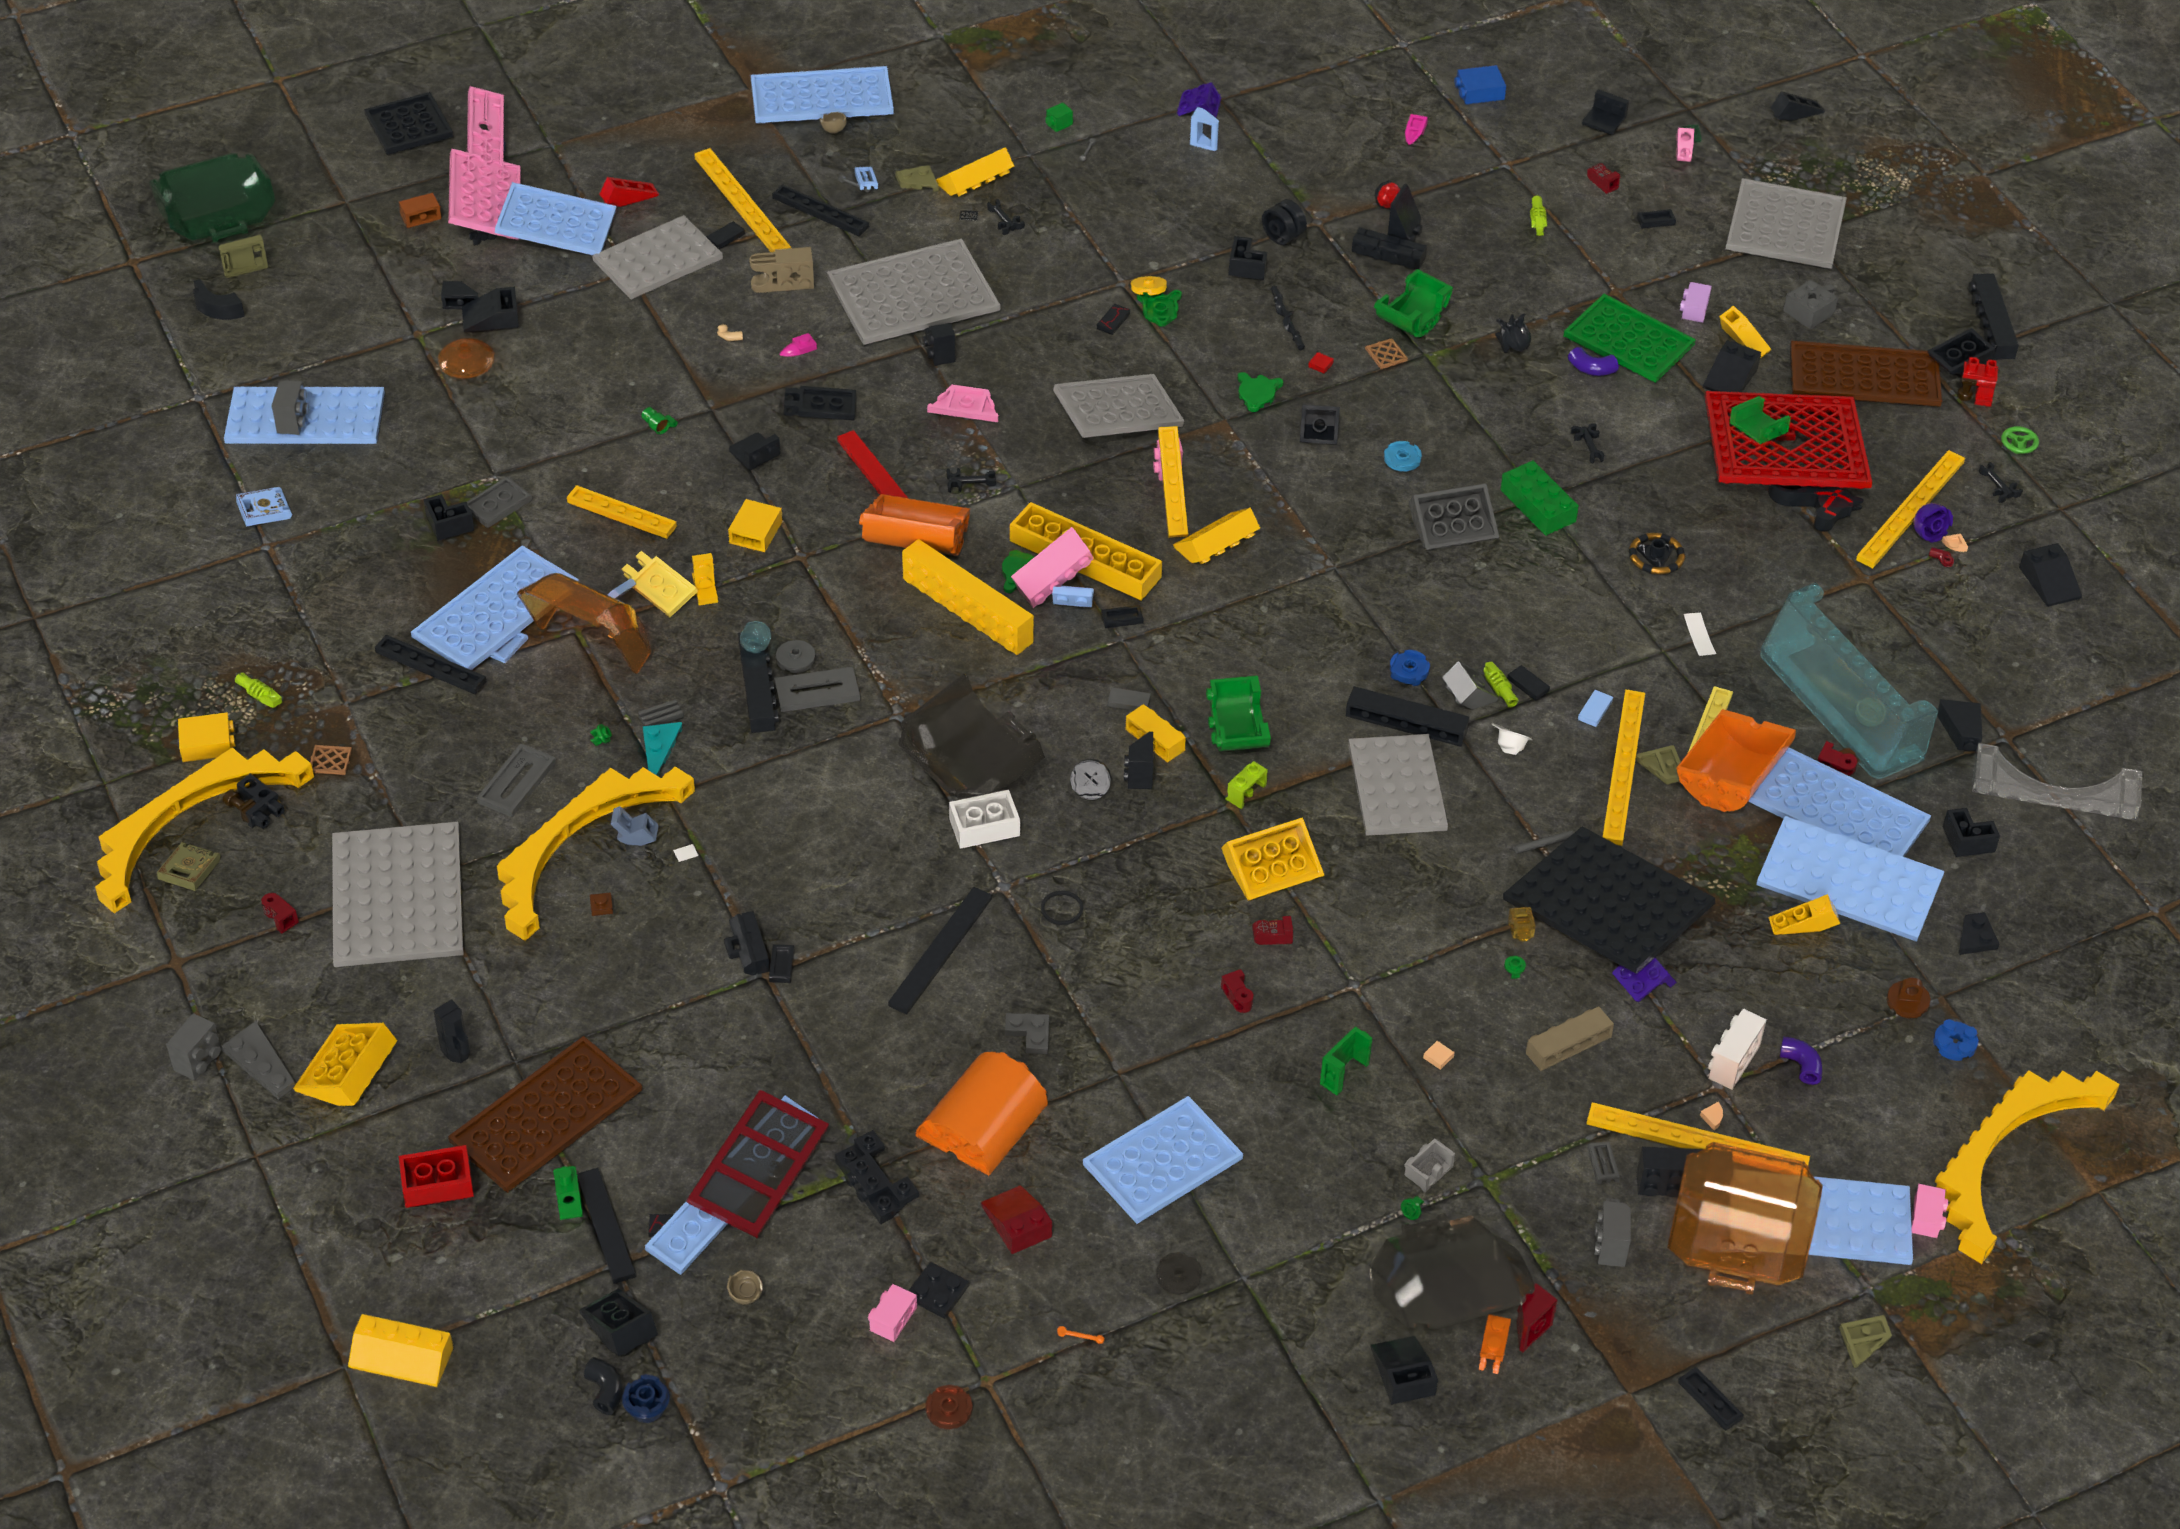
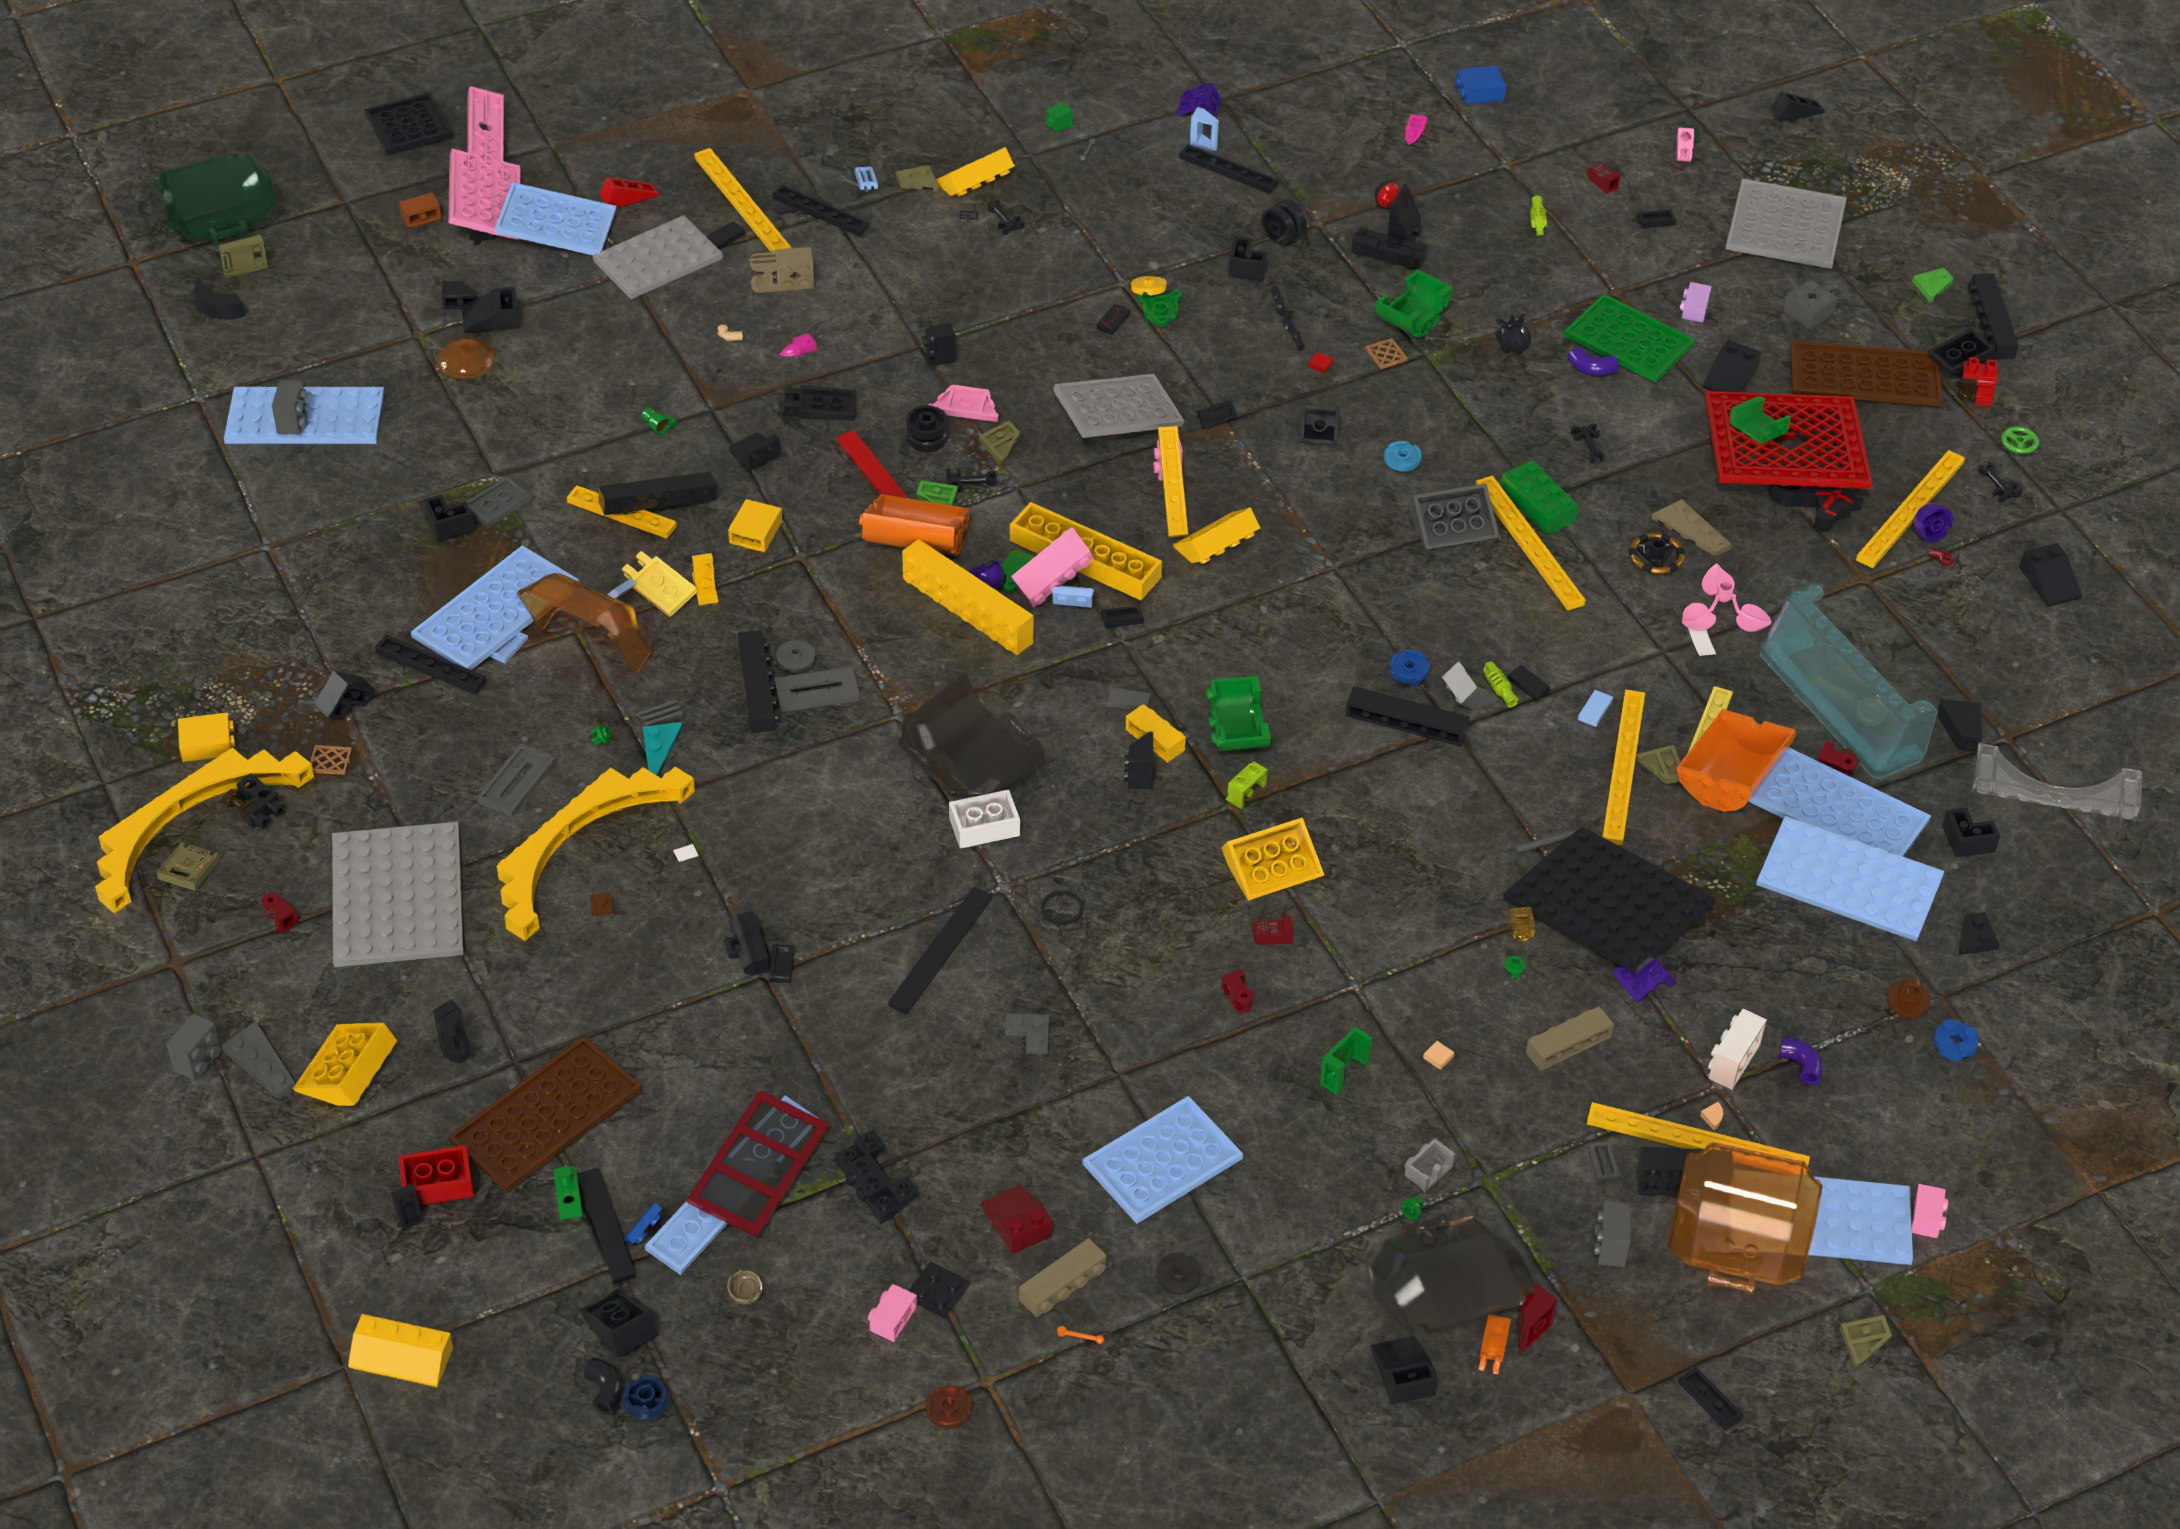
(259, 690): lime hinge -> none
(268, 506): light blue container -> none
(341, 692): none -> black brick
(407, 1207): none -> black plate
(634, 830): sand blue brick -> none
(637, 1232): none -> blue plate
(657, 493): none -> black brick
(755, 636): clear light blue hair -> none
(821, 92): light blue plate -> none
(833, 122): dark tan hair -> none
(912, 291): light grey plate -> none
(927, 428): none -> black wheel
(937, 492): none -> bright green wing
(985, 1111): orange cylinder -> none
(990, 574): none -> dark purple cylinder
(1000, 440): none -> olive wing
(1062, 1278): none -> dark tan brick
(1090, 779): tile -> none
(1216, 414): none -> black plate
(1228, 169): none -> black tile
(1257, 390): green tile -> none
(1397, 784): light grey plate -> none
(1510, 741): white piece -> none
(1532, 546): none -> yellow plate
(1607, 112): black bracket -> none
(1692, 526): none -> dark tan wing
(1717, 581): none -> bright pink plant
(1742, 331): yellow slope -> none
(1807, 917): yellow slope -> none
(1933, 282): none -> bright green wing
(1955, 542): light nougat tile -> none
(2028, 1100): yellow arch -> none

